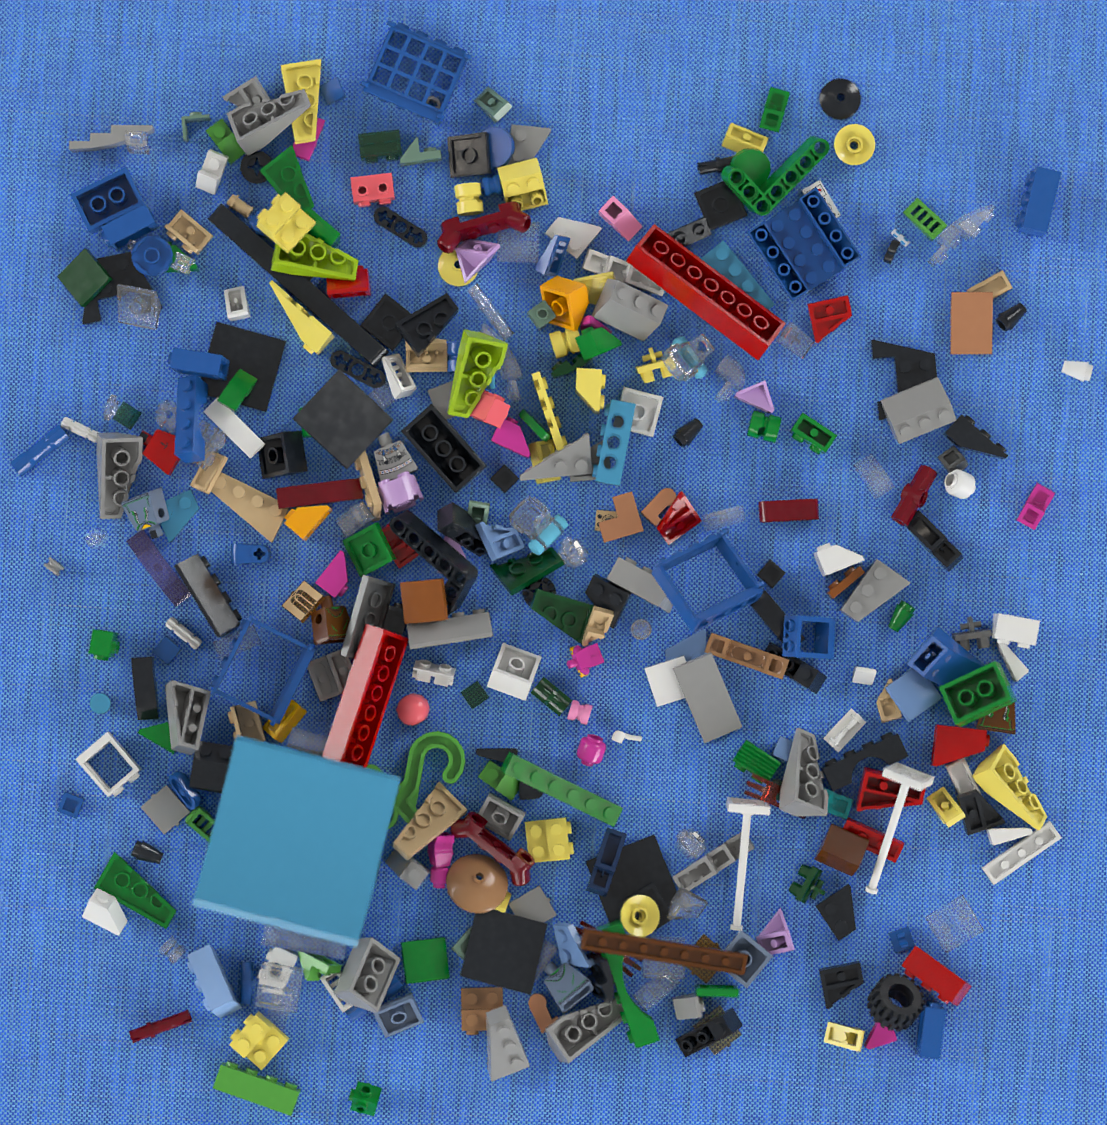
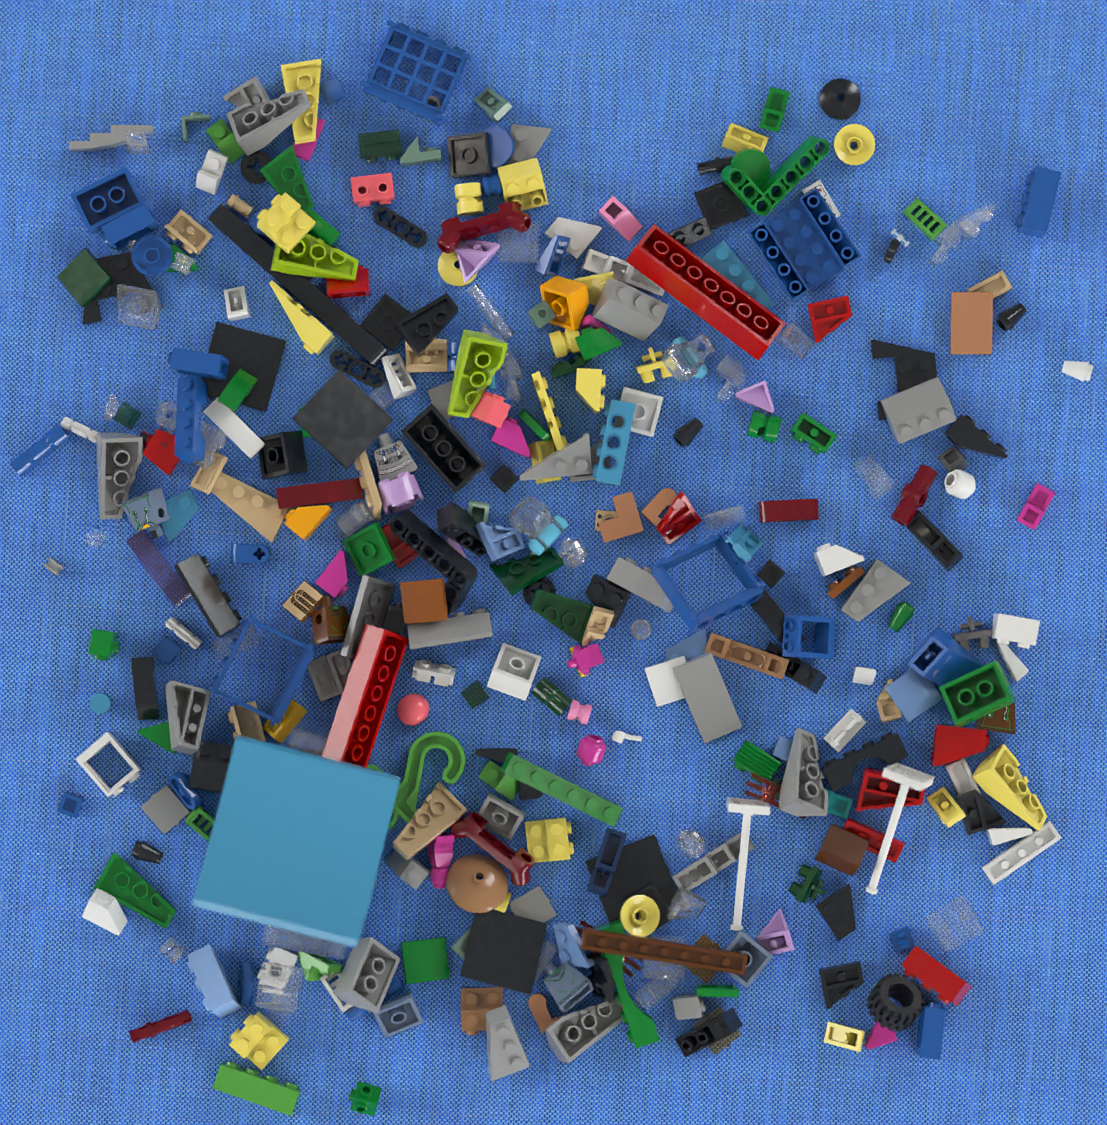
(744, 542): none -> dark azure plate

